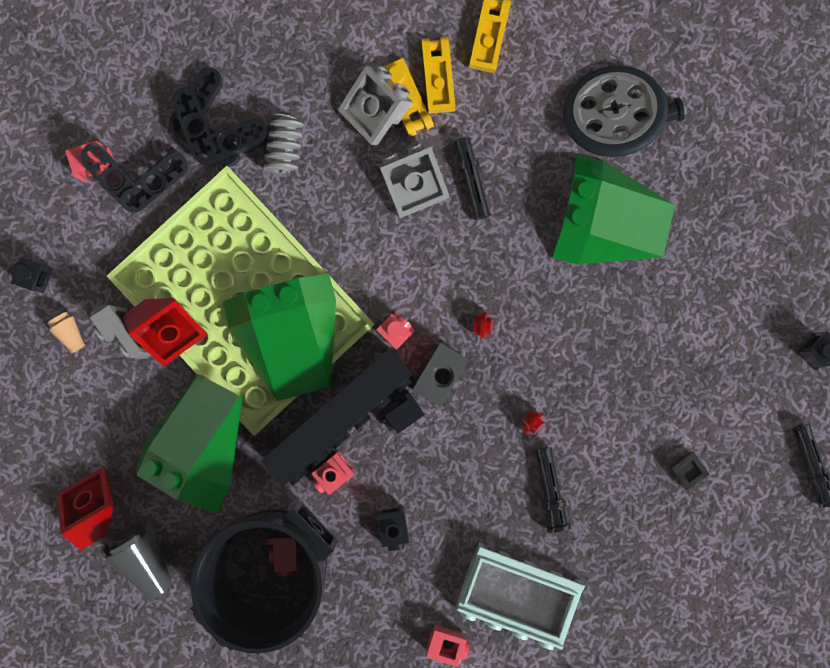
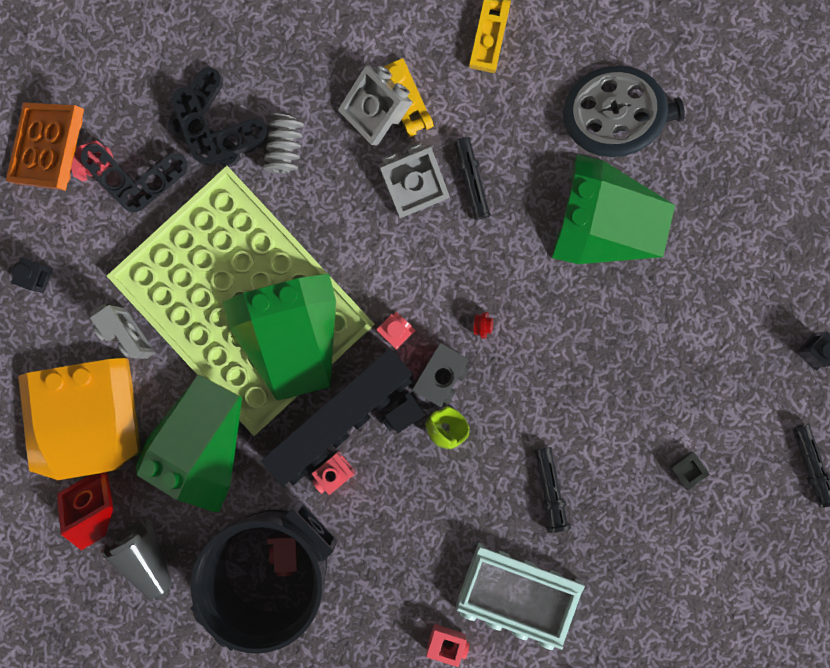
(45, 145): none -> orange plate
(67, 332): light nougat cone -> none
(79, 418): none -> light orange wedge
(163, 328): red slope -> none
(393, 518): black brick -> none
(438, 75): yellow plate -> none
(458, 428): none -> lime hair
(532, 422): red plate -> none

